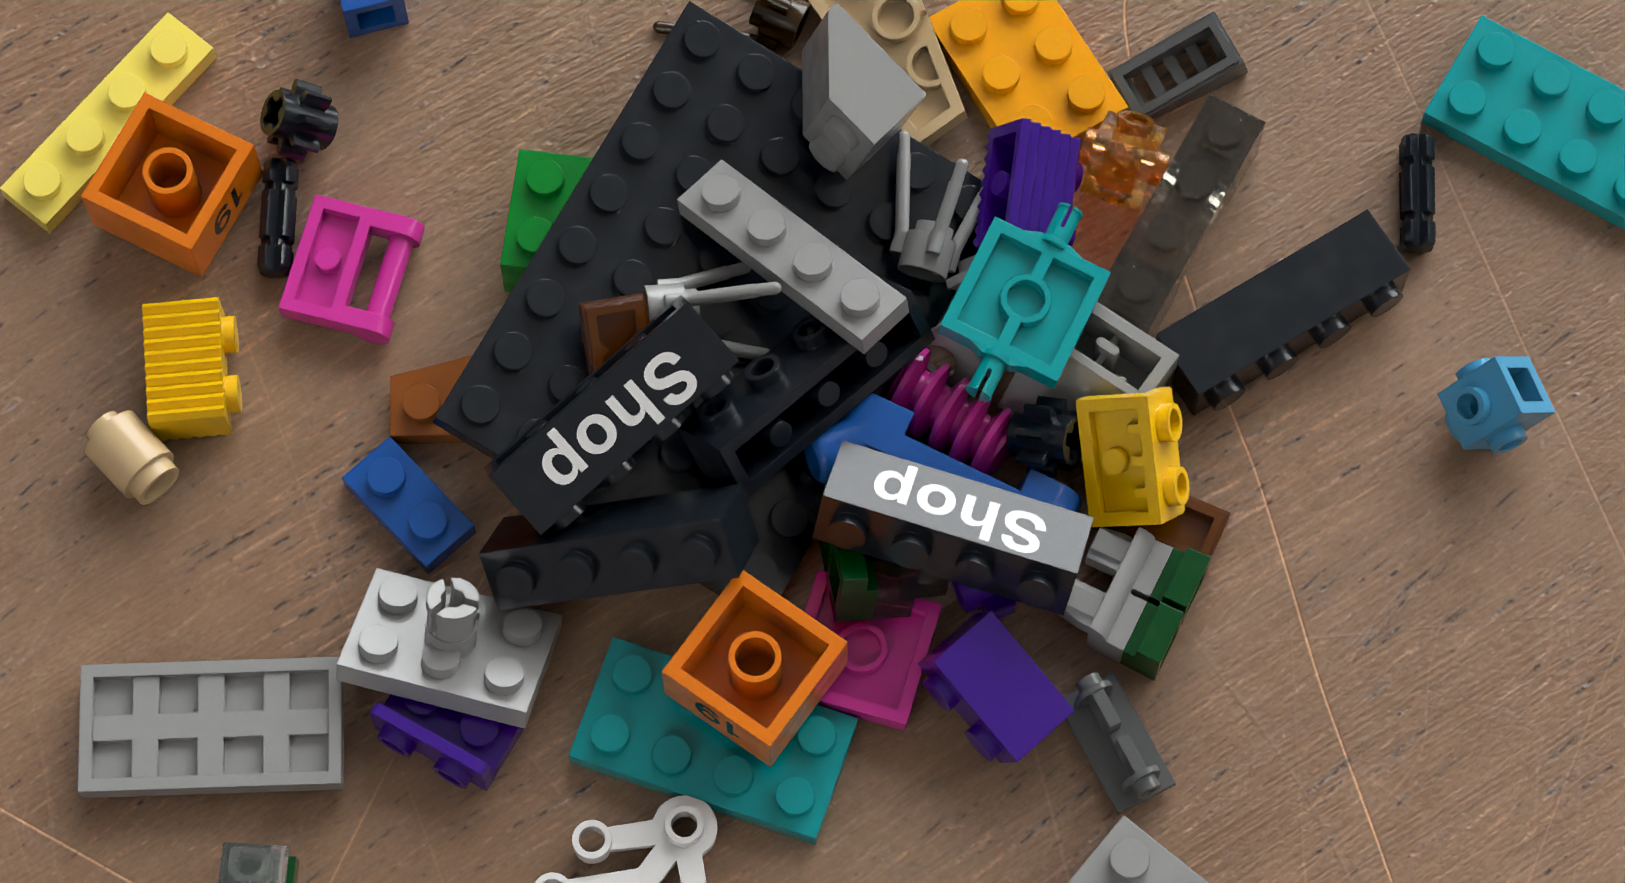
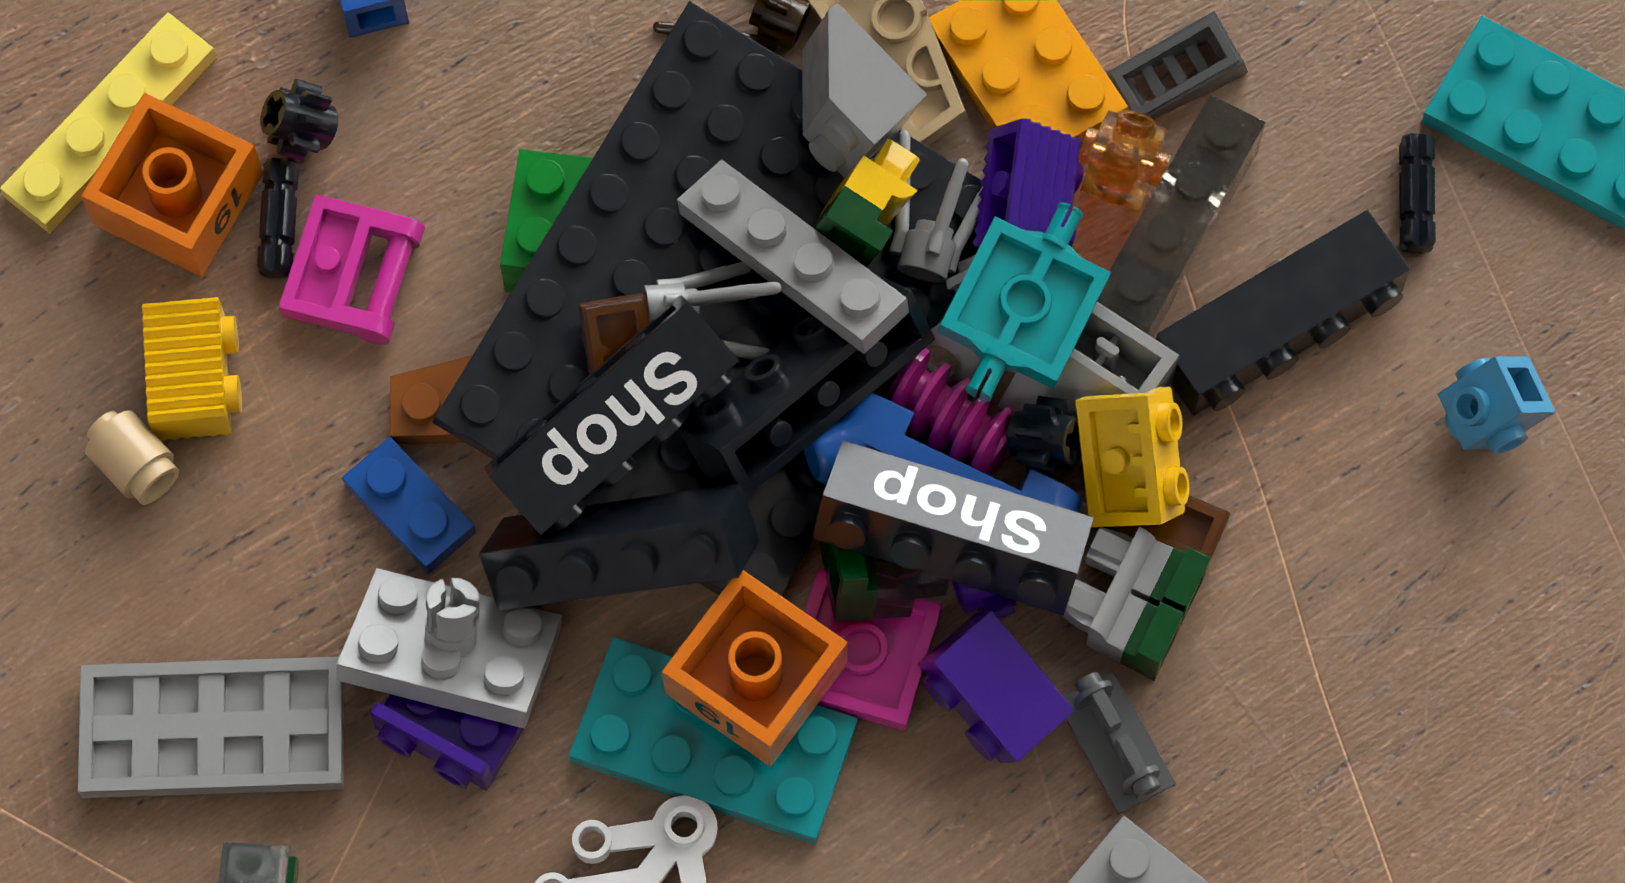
(868, 202): none -> hips

